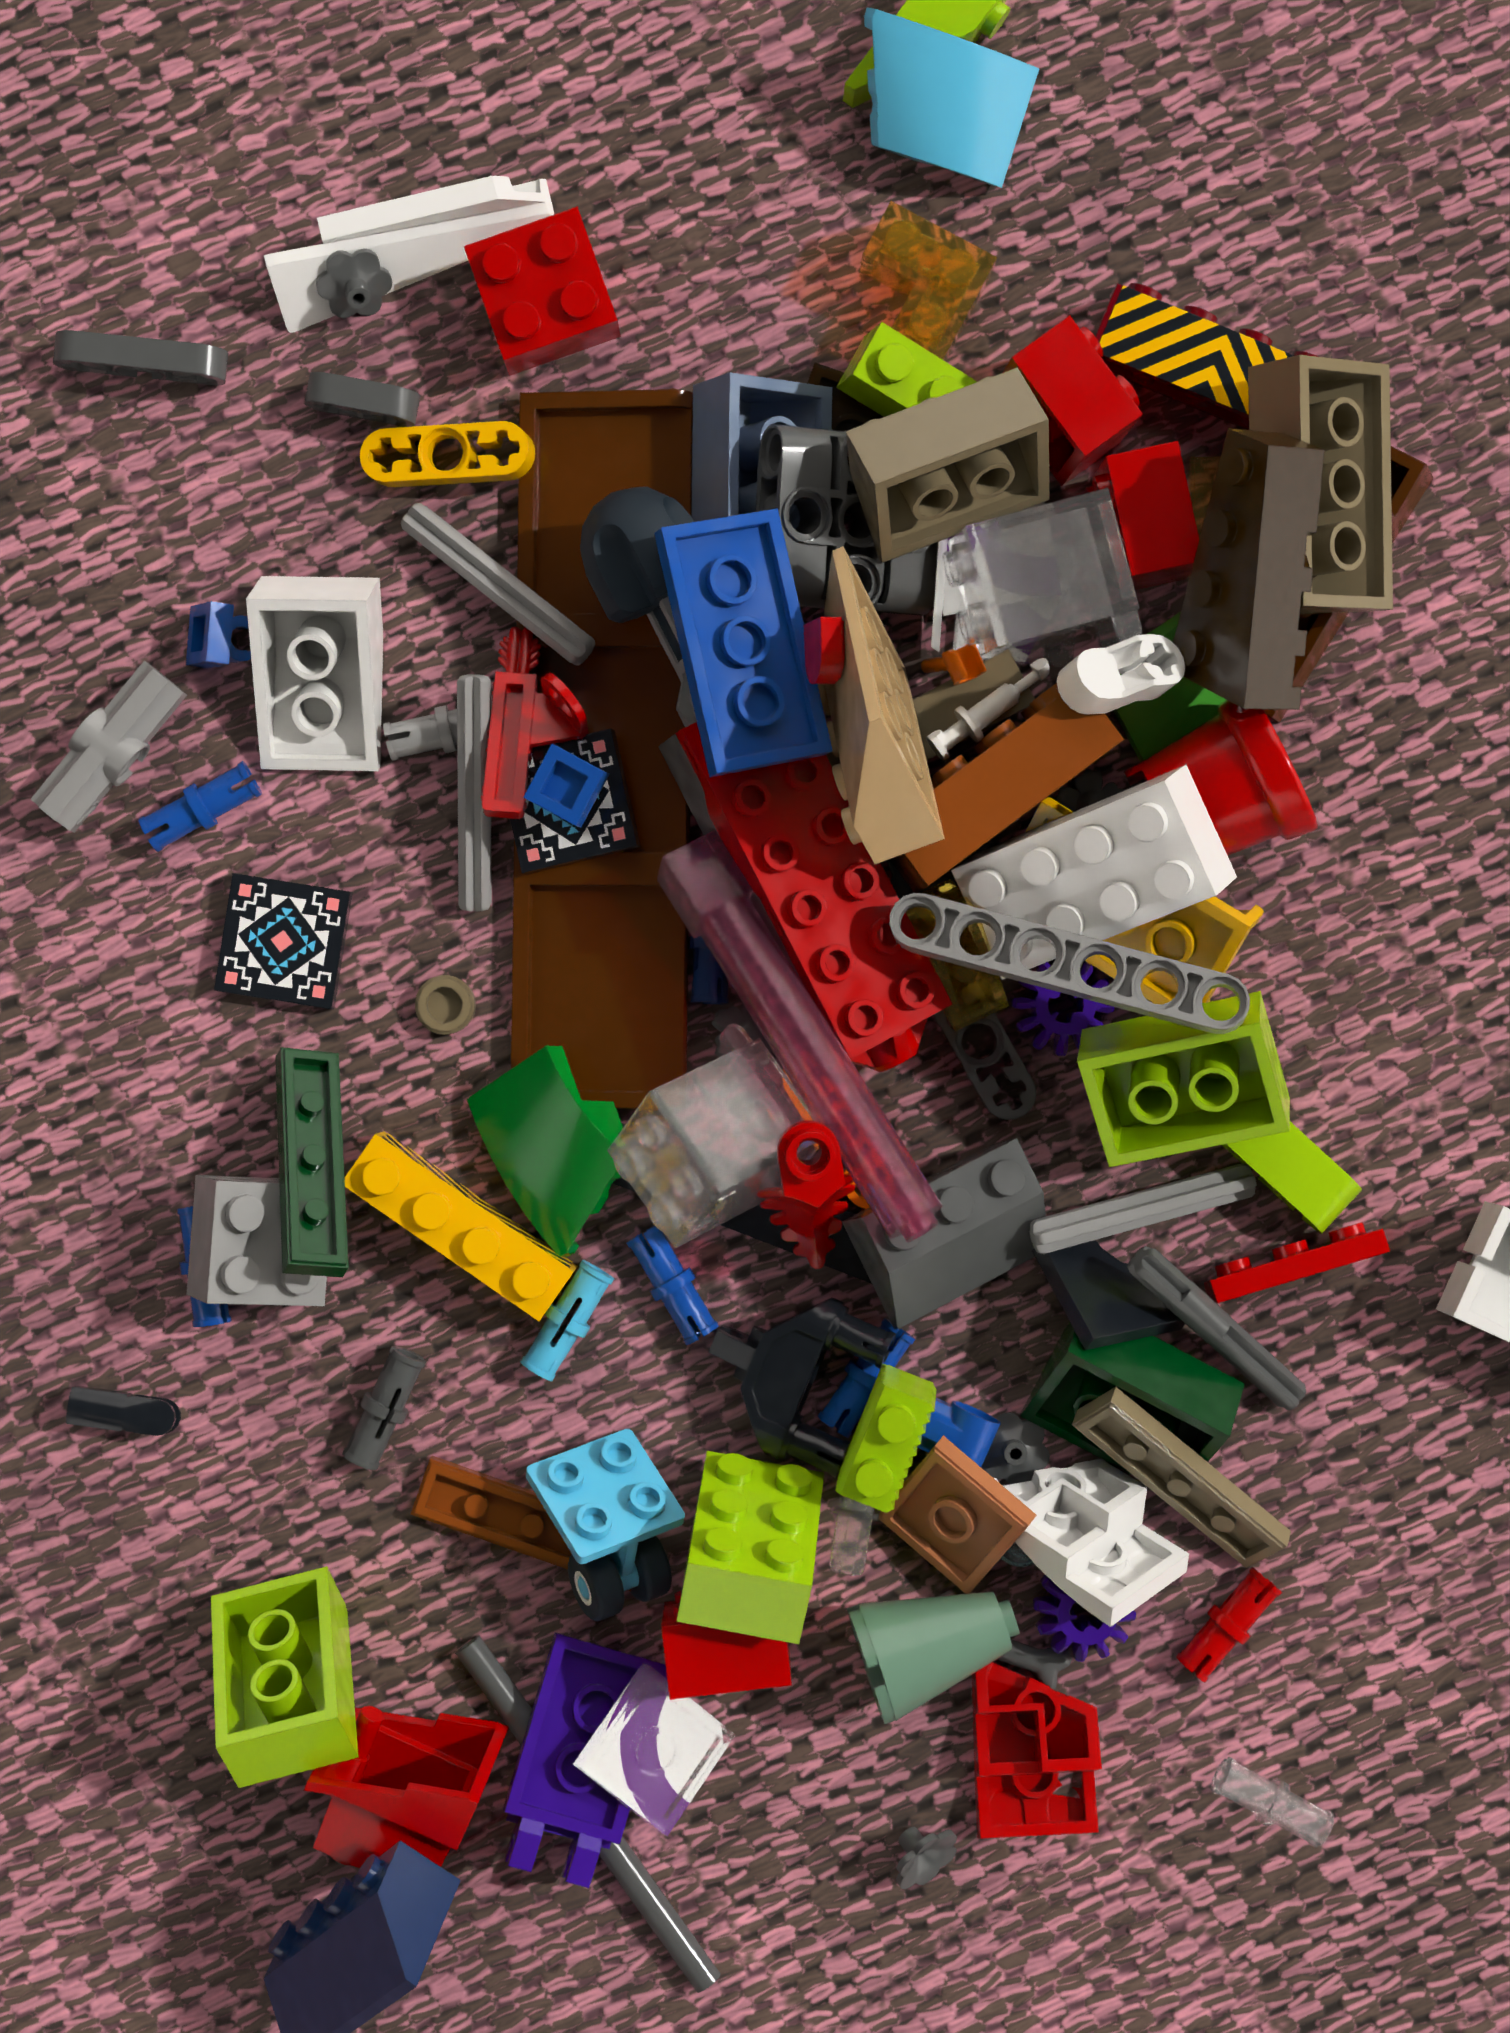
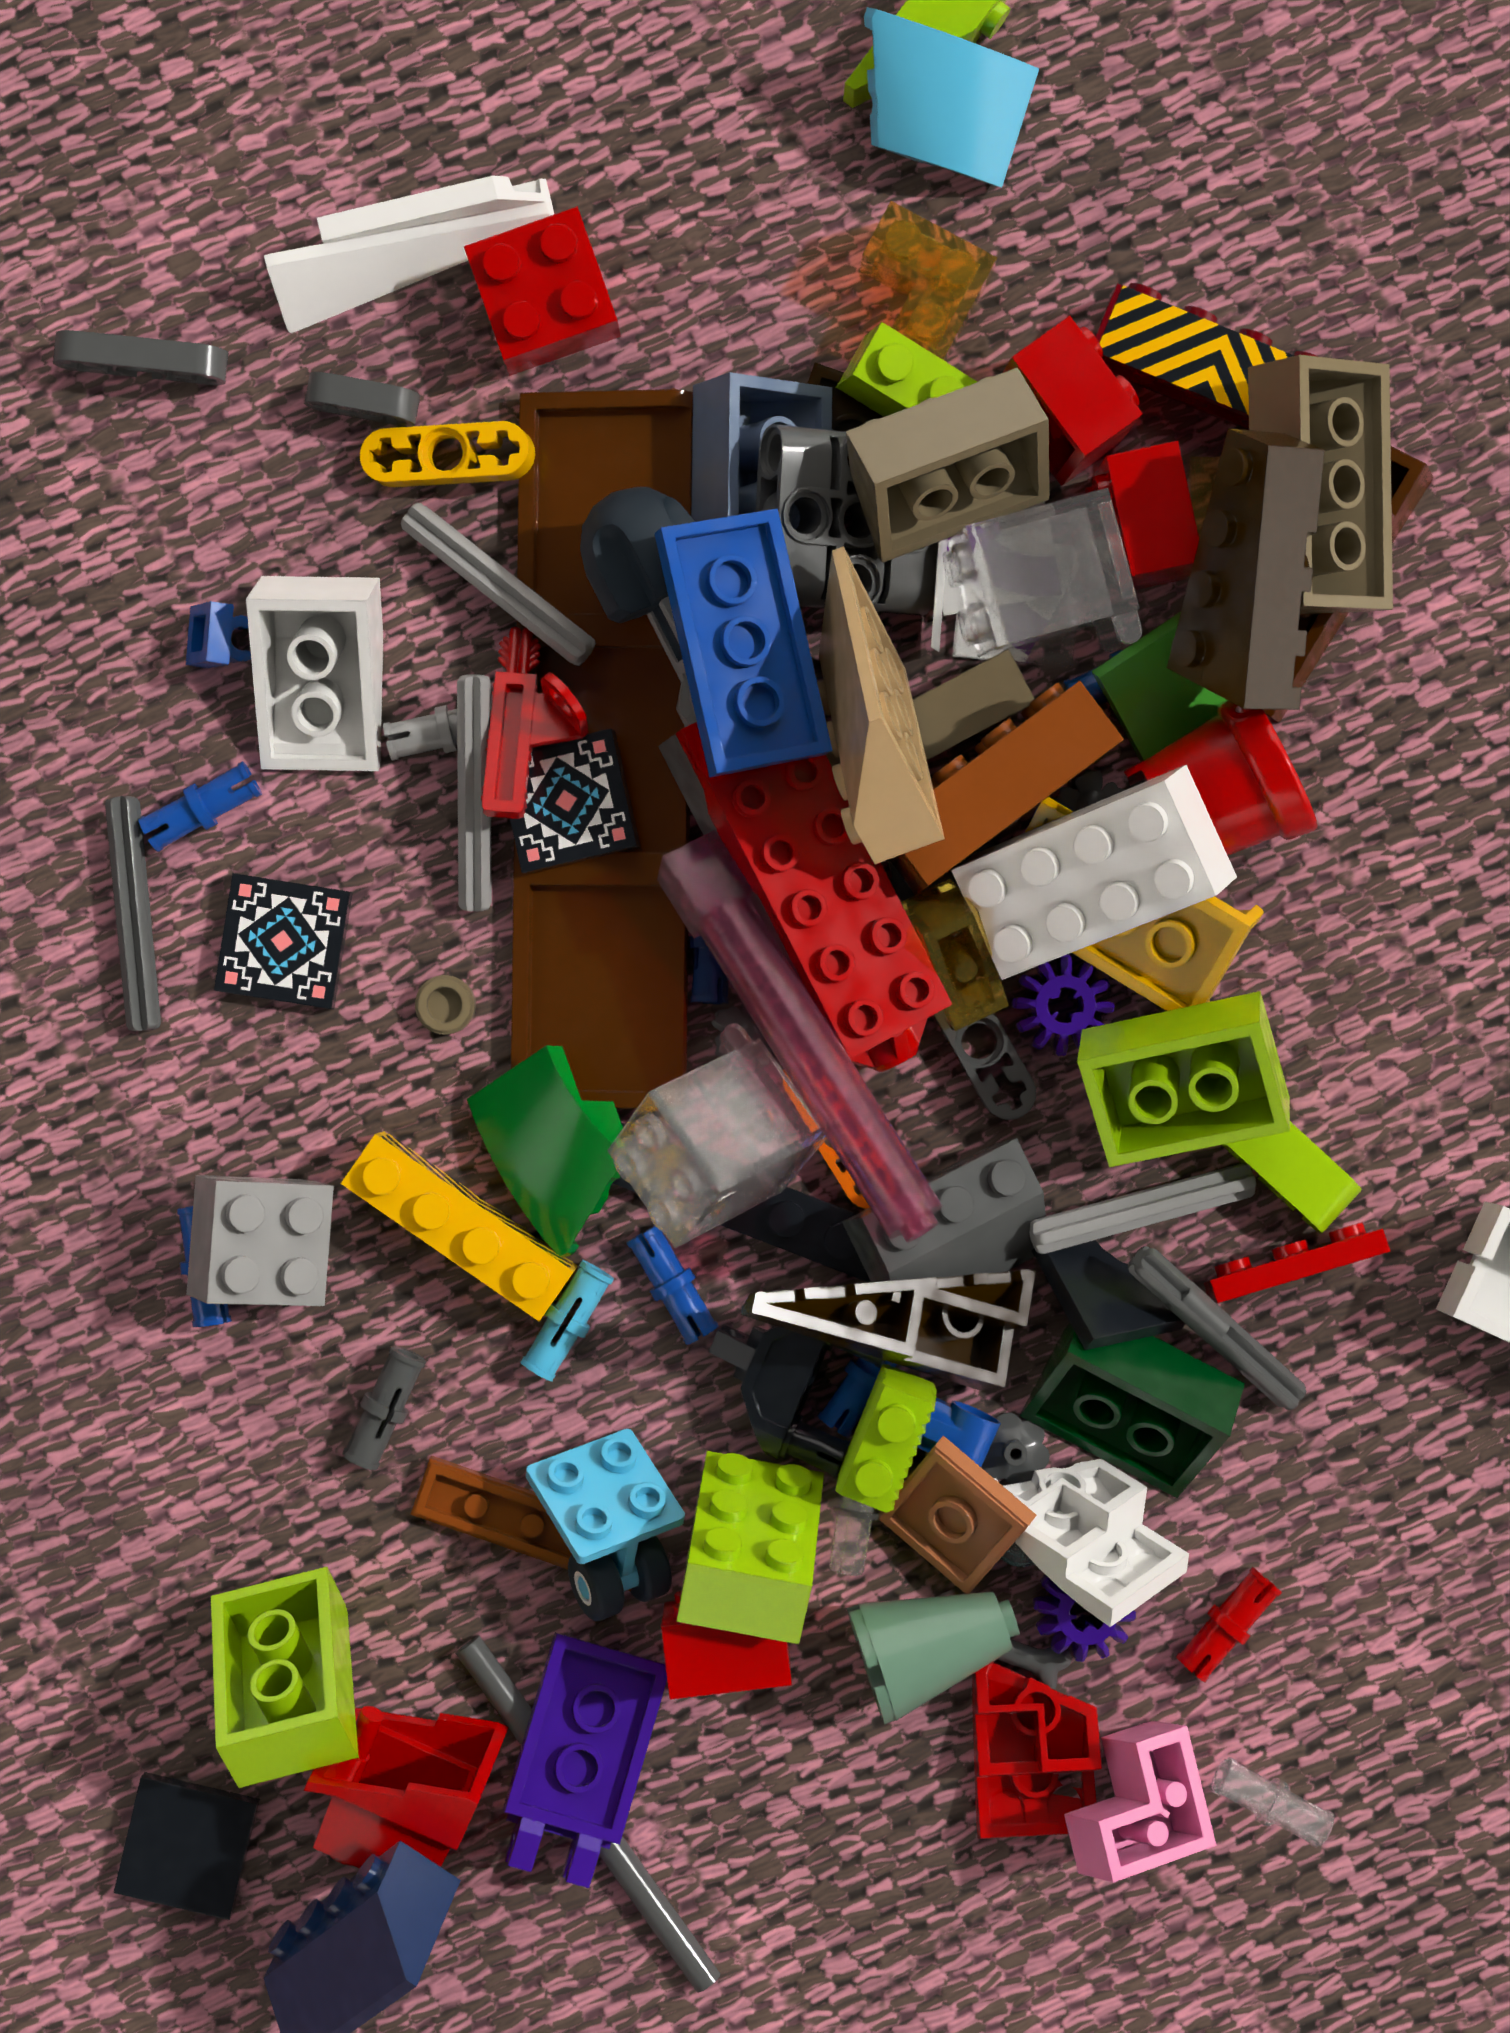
(108, 746): light grey piece -> none
(121, 1411): black bar -> none
(132, 913): none -> dark grey axle
(186, 1845): none -> black tile
(311, 1163): dark green tile -> none
(354, 283): dark grey plant -> none
(566, 785): blue tile -> none
(654, 1750): clear tile -> none
(809, 1191): red plant -> none
(824, 650): red tile -> none
(923, 1856): dark grey plant -> none
(932, 1324): none -> dark brown wedge
(961, 664): orange hand -> none
(972, 721): white piece -> none
(1070, 954): light grey beam -> none
(1093, 678): white piece -> none
(1155, 1808): none -> bright pink brick
(1181, 1477): dark tan tile -> none

